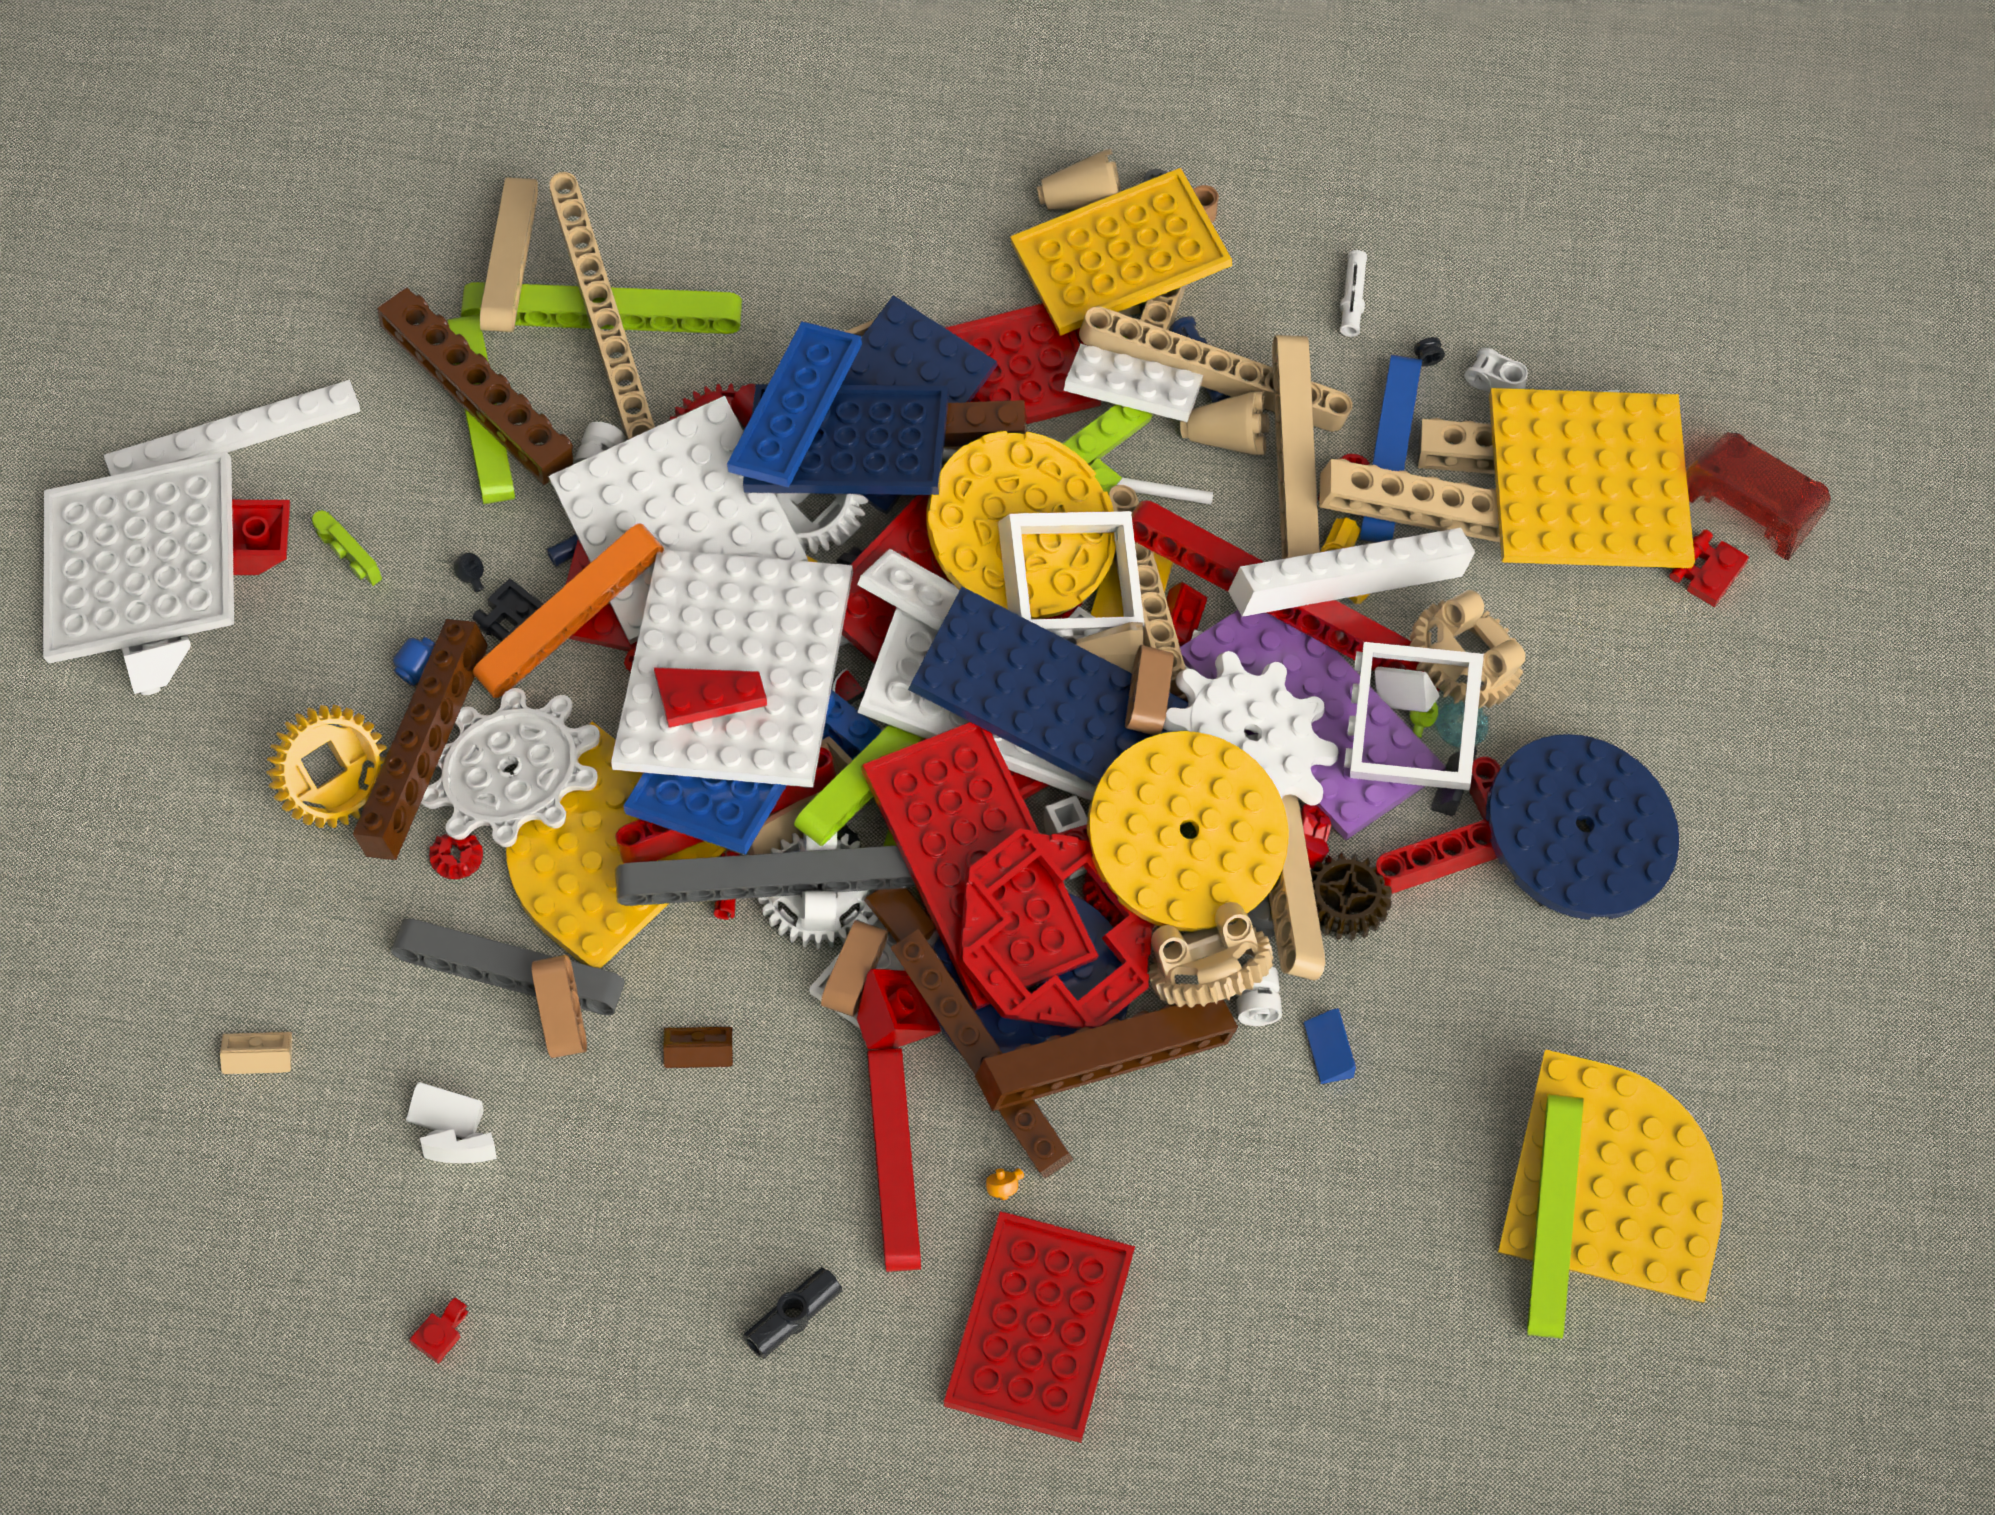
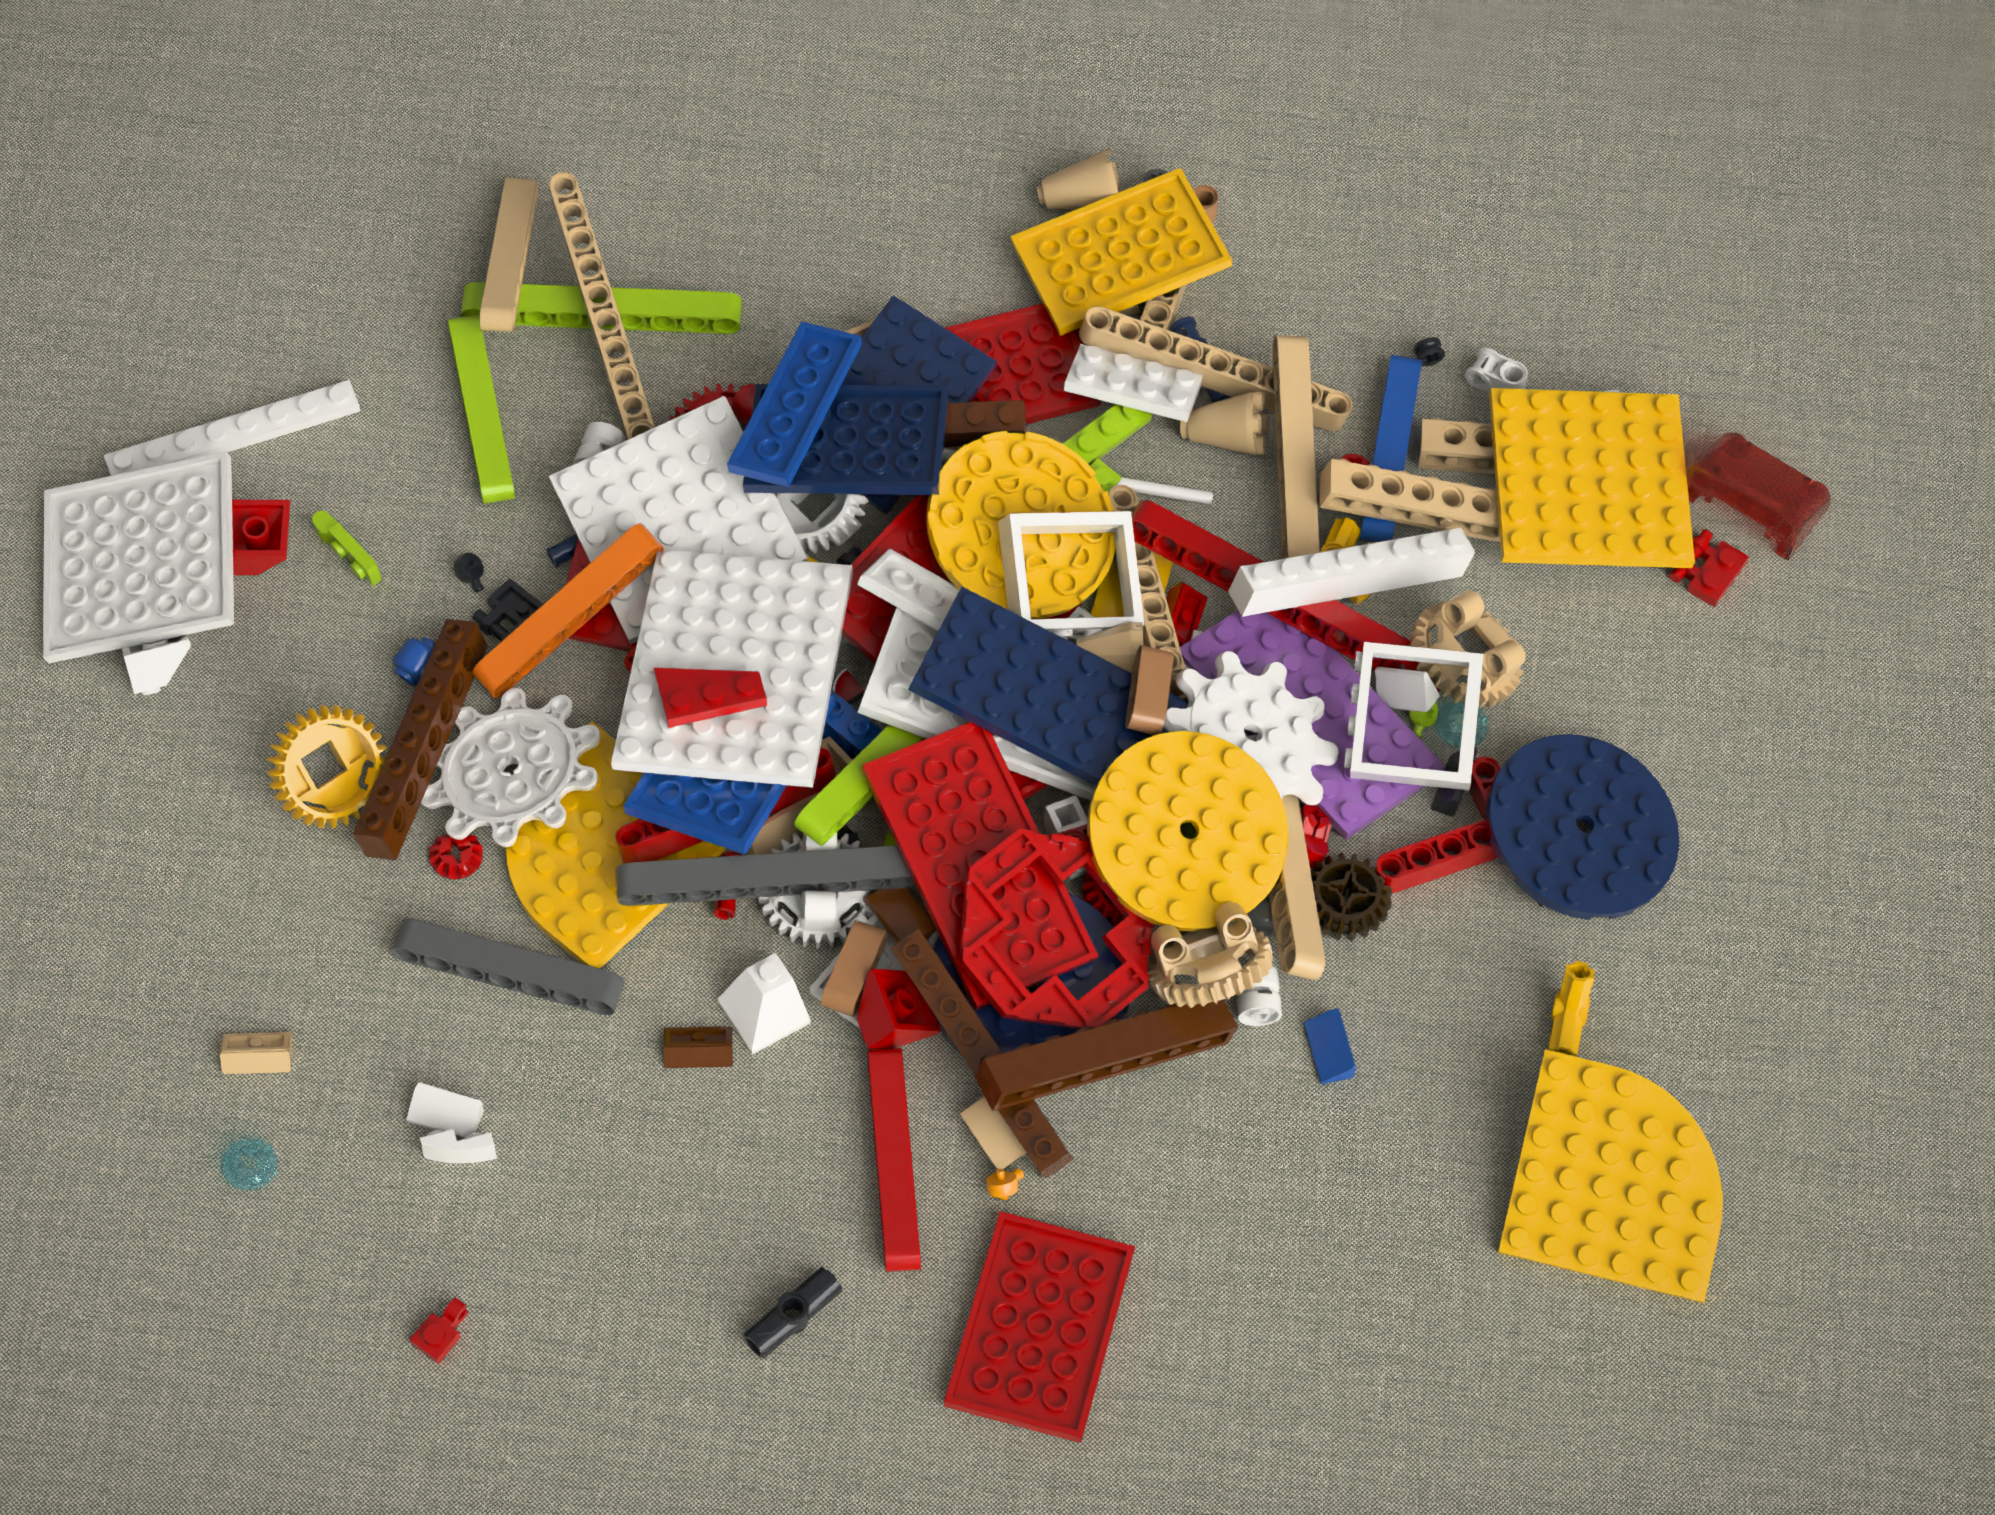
(246, 1177): none -> clear light blue gear
(543, 460): reddish brown brick -> none
(559, 1006): medium nougat beam -> none
(764, 1004): none -> white slope
(993, 1134): none -> tan slope
(1351, 320): white pin -> none
(1555, 1216): lime beam -> none
(1571, 1008): none -> yellow piece

